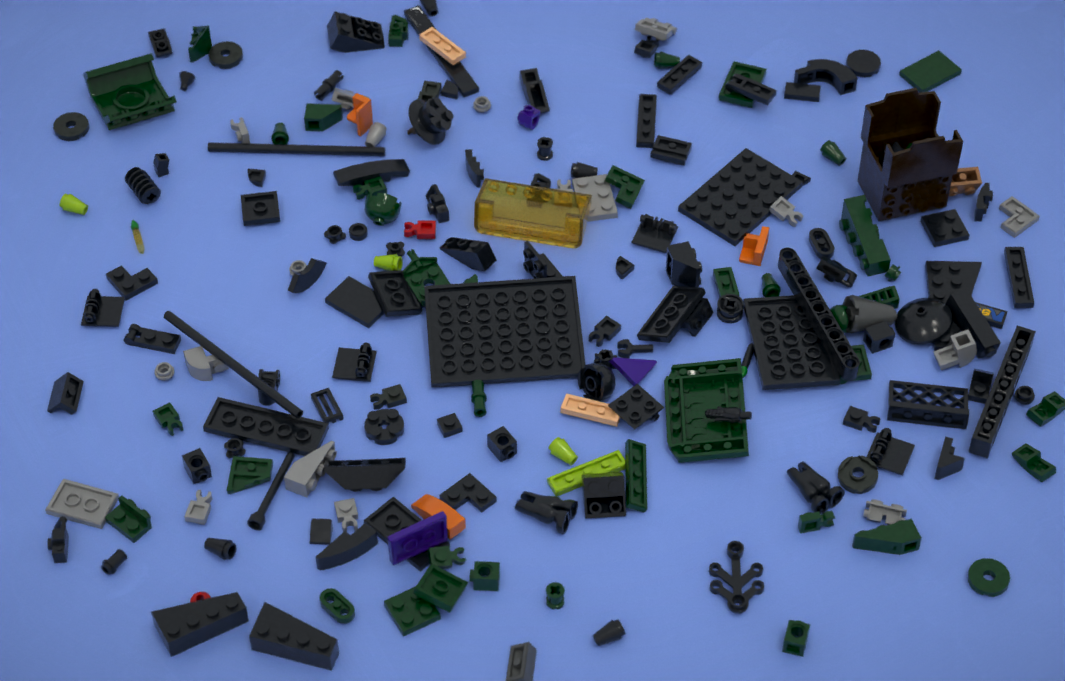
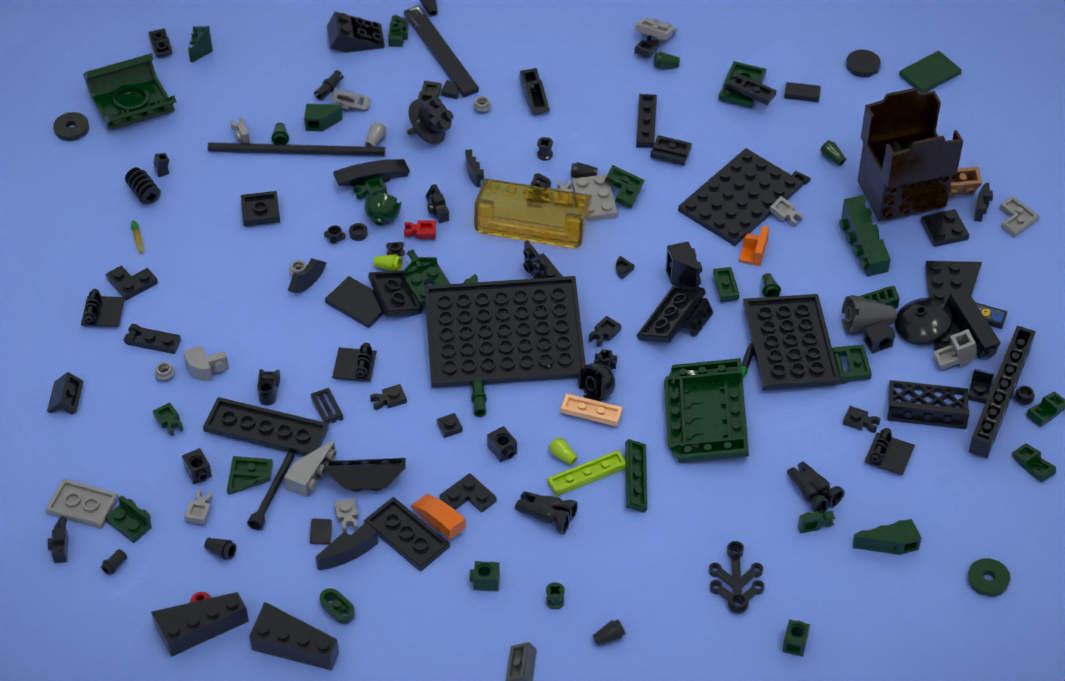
(73, 204): lime cone -> none
(186, 79): black rock -> none
(224, 62): pearl dark grey tile -> none
(233, 364): black piece -> none
(234, 447): black plate -> none
(256, 176): black tile -> none
(361, 113): orange panel -> none
(384, 417): black plate -> none
(411, 612): dark green plate -> none
(417, 538): dark purple tile -> none
(440, 588): dark green plate -> none
(442, 45): light nougat plate -> none
(444, 557): dark green plate -> none
(472, 253): black slope -> none
(529, 117): dark purple plate -> none
(603, 495): black slope -> none
(626, 348): black bar -> none
(633, 369): dark purple tile -> none
(636, 407): black hinge -> none
(655, 233): black hinge -> none
(679, 74): black plate -> none
(728, 414): black piece -> none
(730, 308): black wheel -> none
(818, 314): black beam -> none
(823, 245): black plate -> none
(827, 71): black arch -> none
(835, 271): black piece -> none
(840, 315): dark green hair -> none
(852, 483): pearl dark grey tile -> none
(877, 510): light grey hinge -> none
(893, 273): dark green plate -> none
(948, 462): black slope -> none
(1019, 277): black plate -> none

